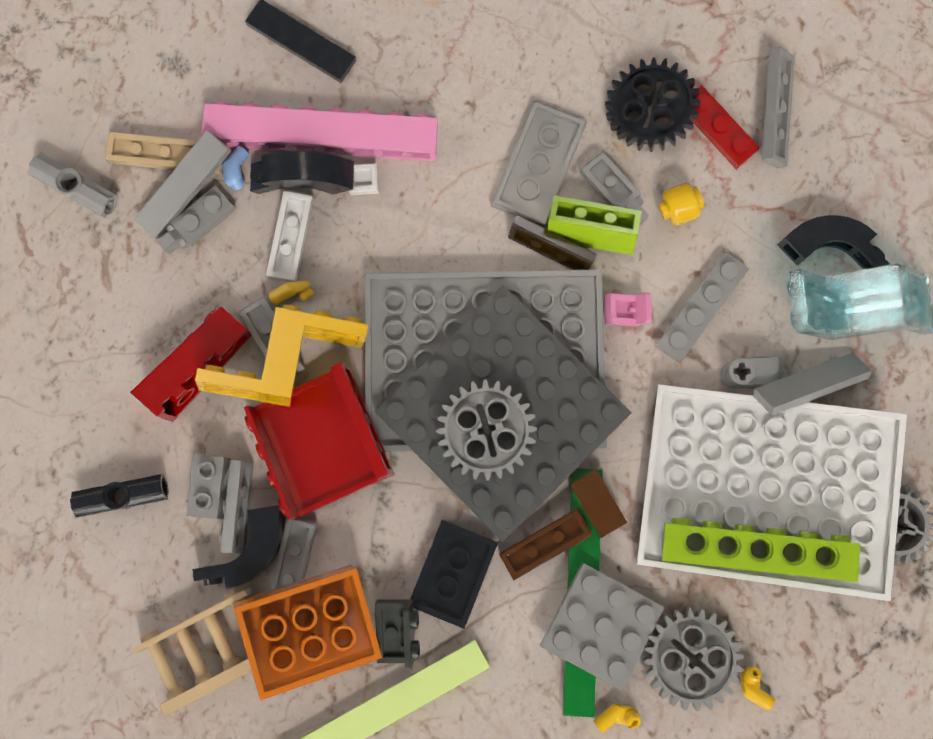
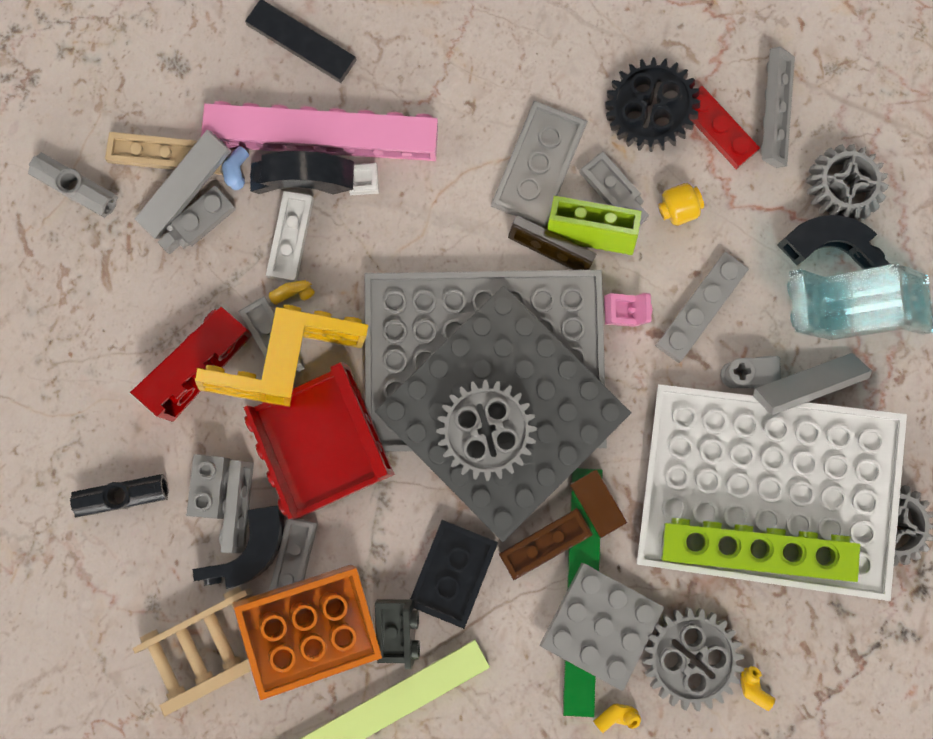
(868, 181): none -> light grey gear

